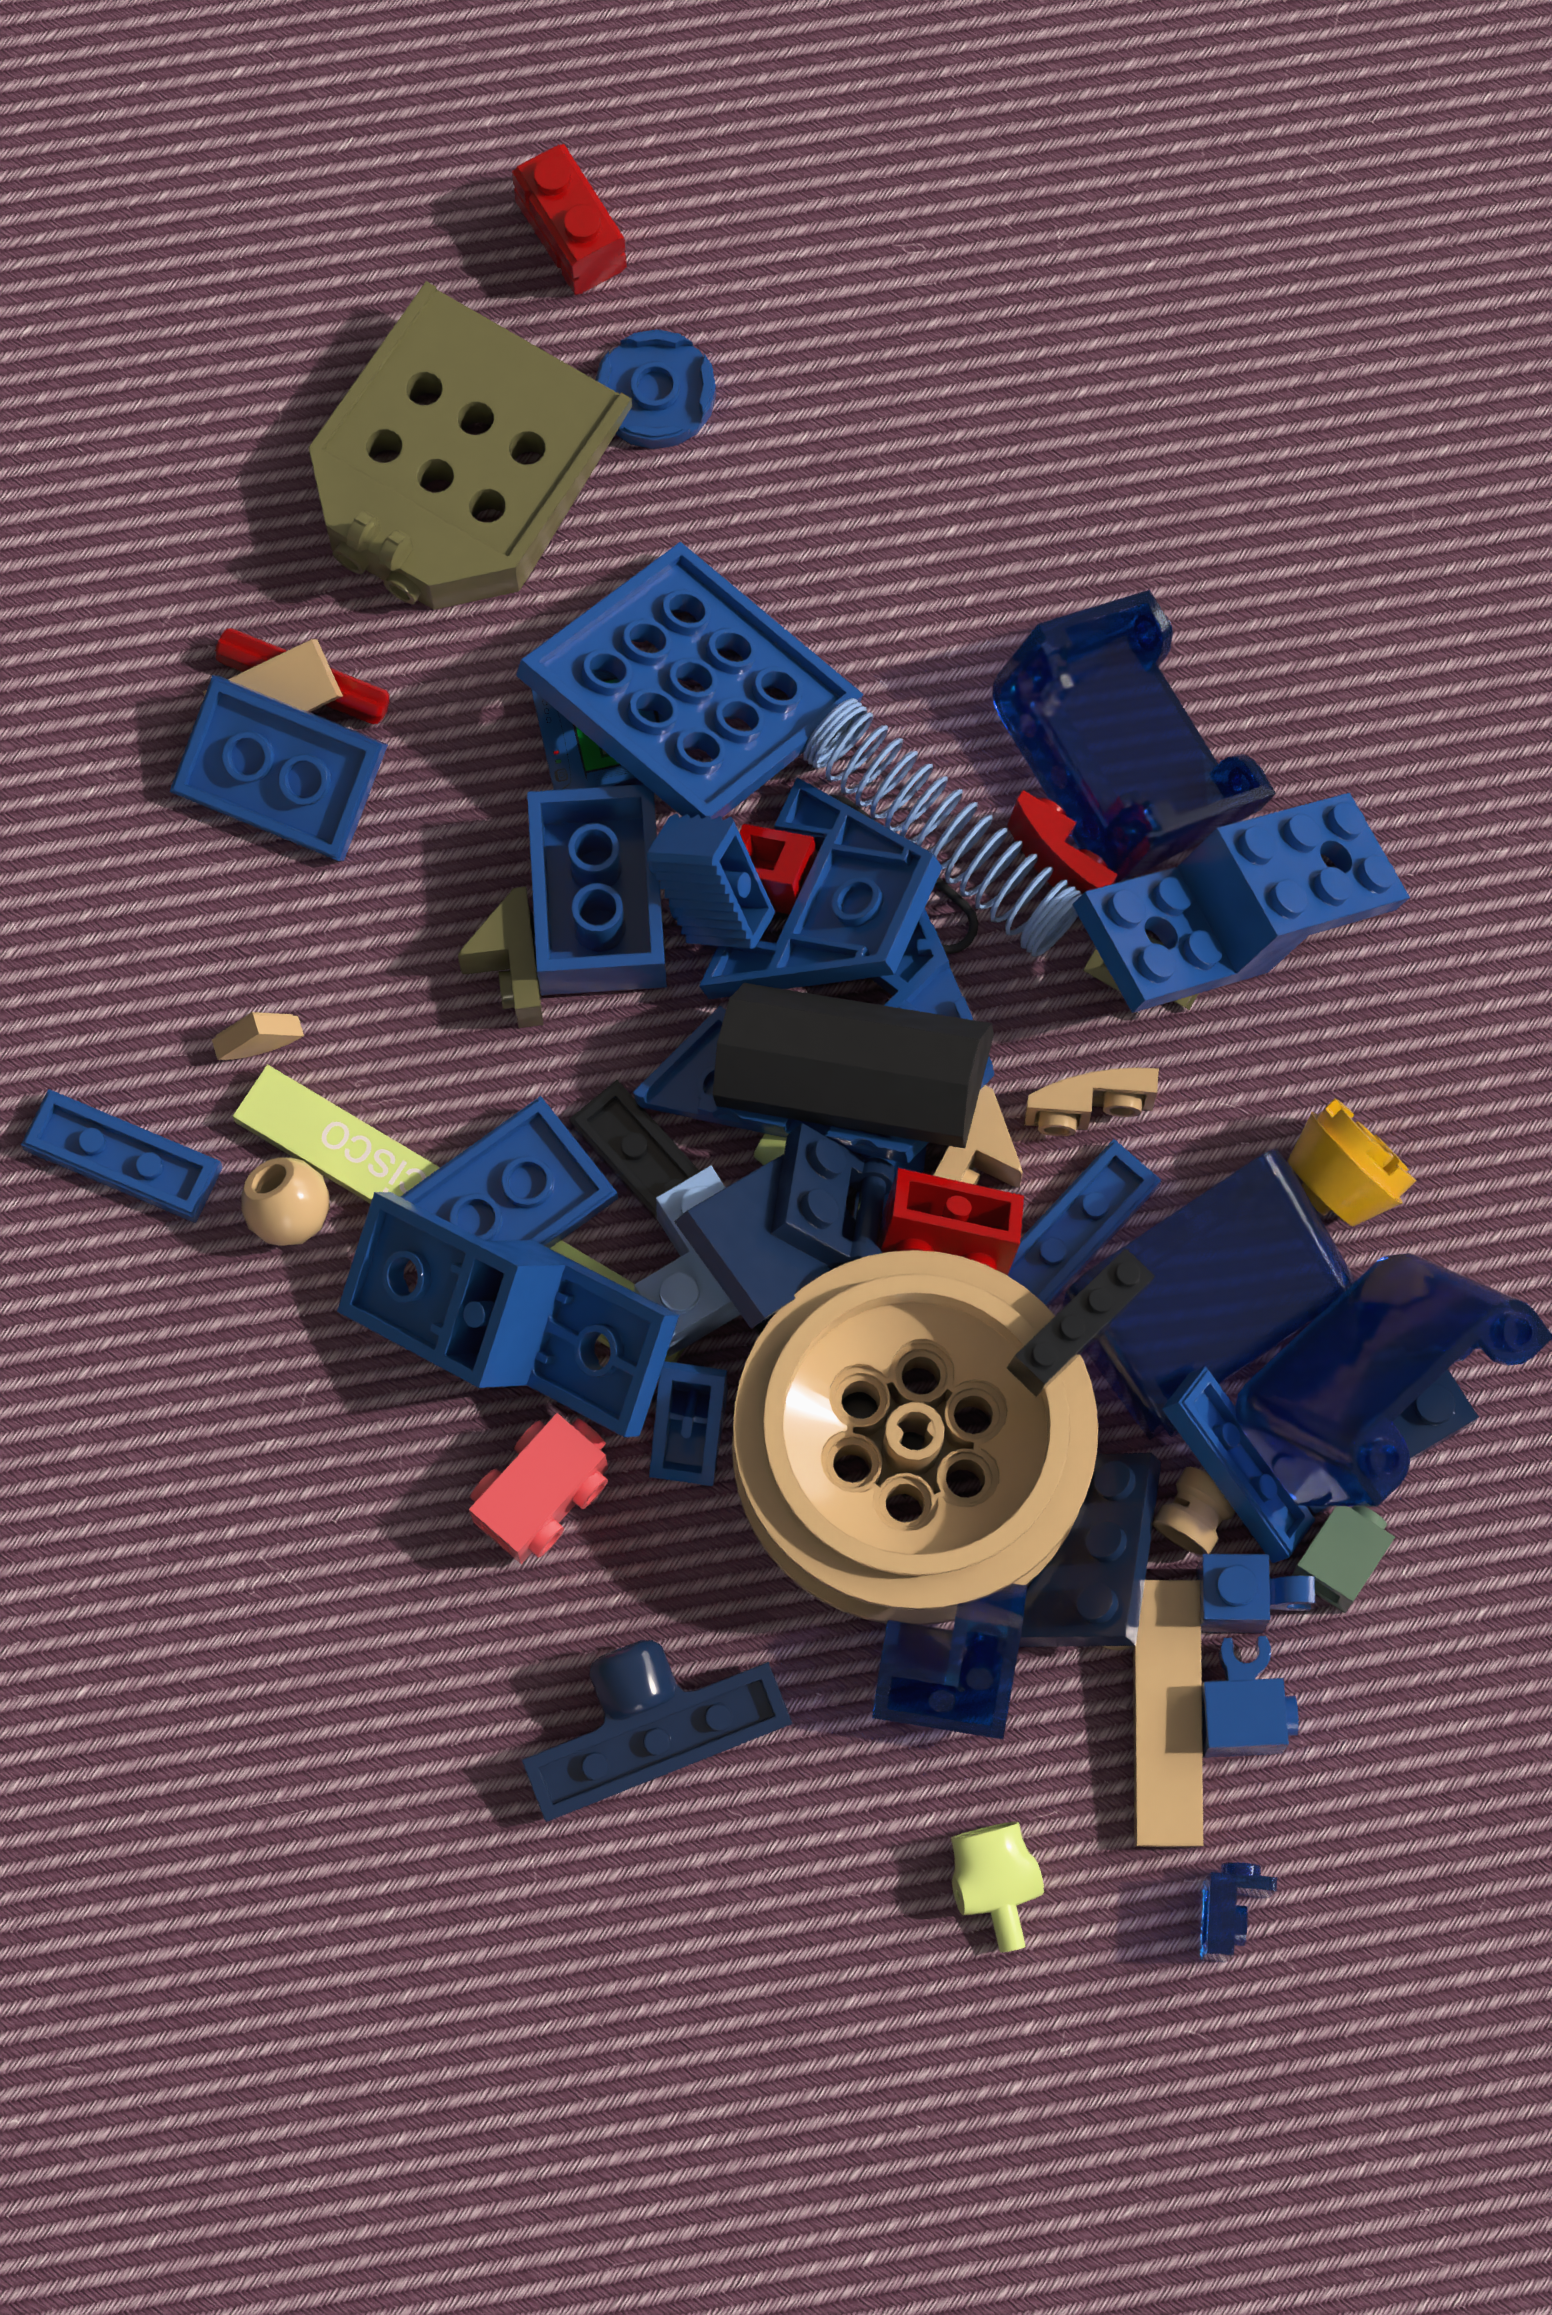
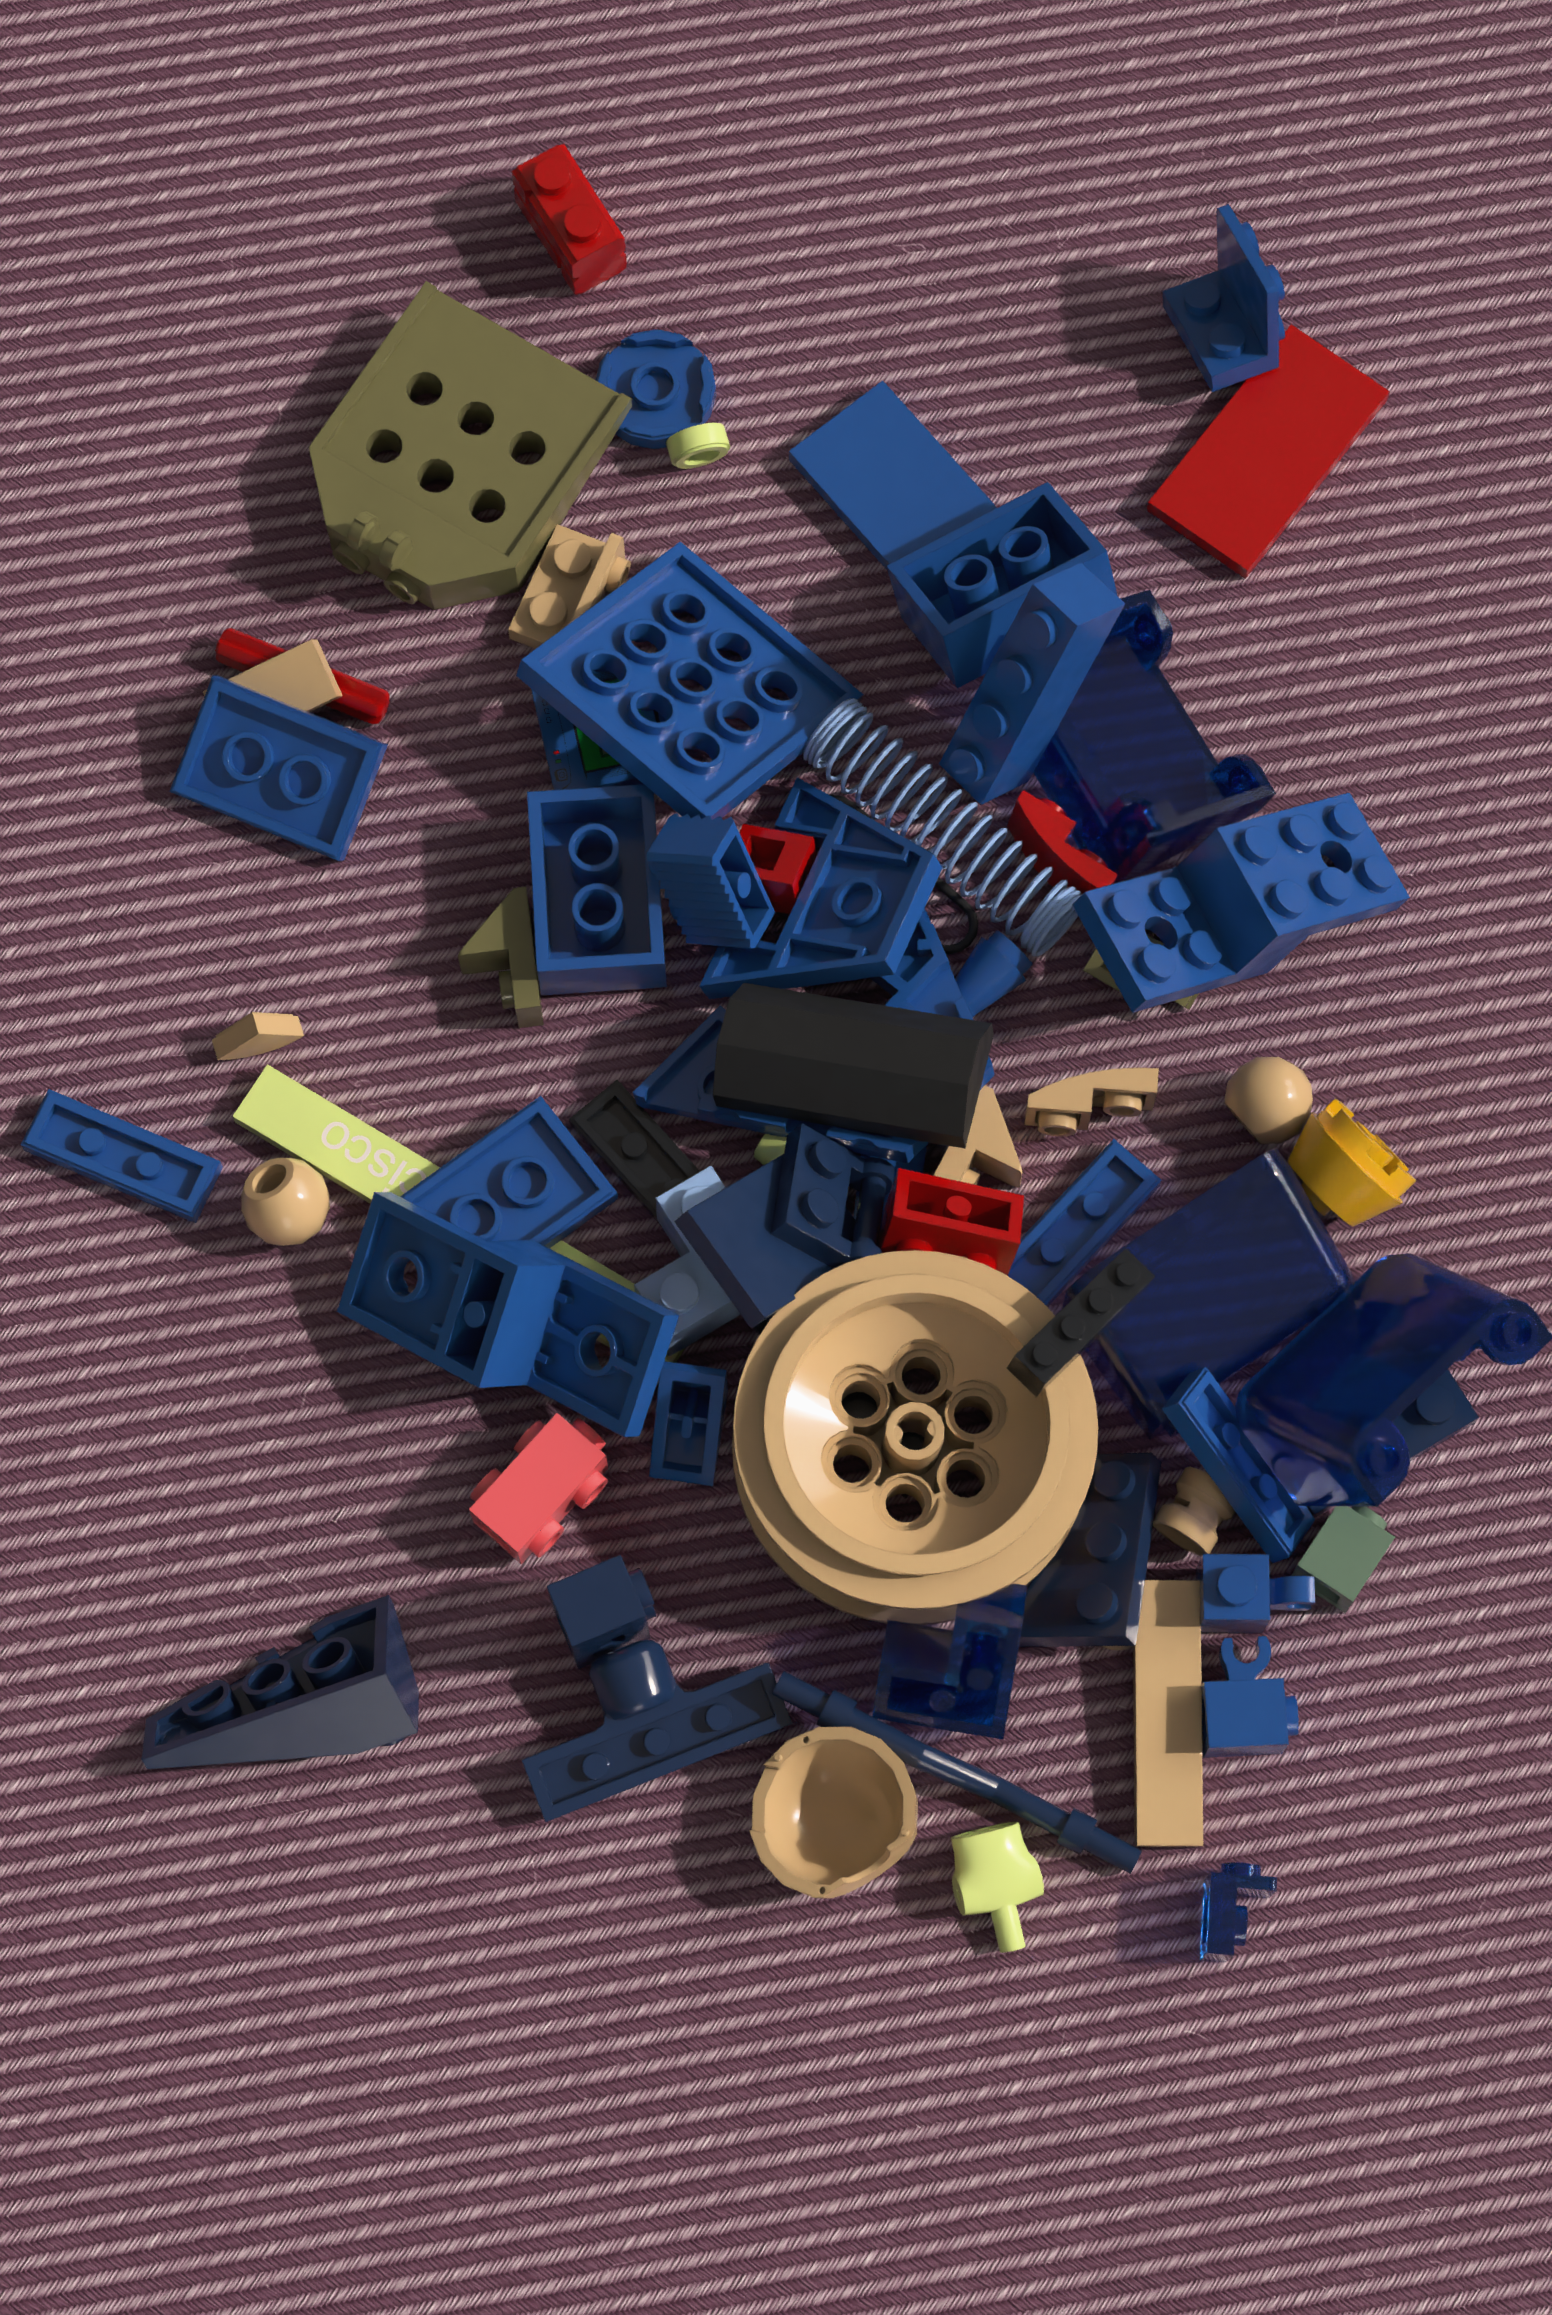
(321, 1699): none -> dark blue wedge
(567, 583): none -> tan bracket
(602, 1609): none -> dark blue brick
(698, 445): none -> yellowish green tile
(833, 1811): none -> tan cylinder
(888, 476): none -> blue tile
(972, 581): none -> blue brick
(991, 971): none -> blue cone
(1031, 682): none -> blue brick
(1074, 1829): none -> dark blue bar
(1233, 313): none -> blue bracket
(1268, 452): none -> red tile
(1270, 1099): none -> tan piece

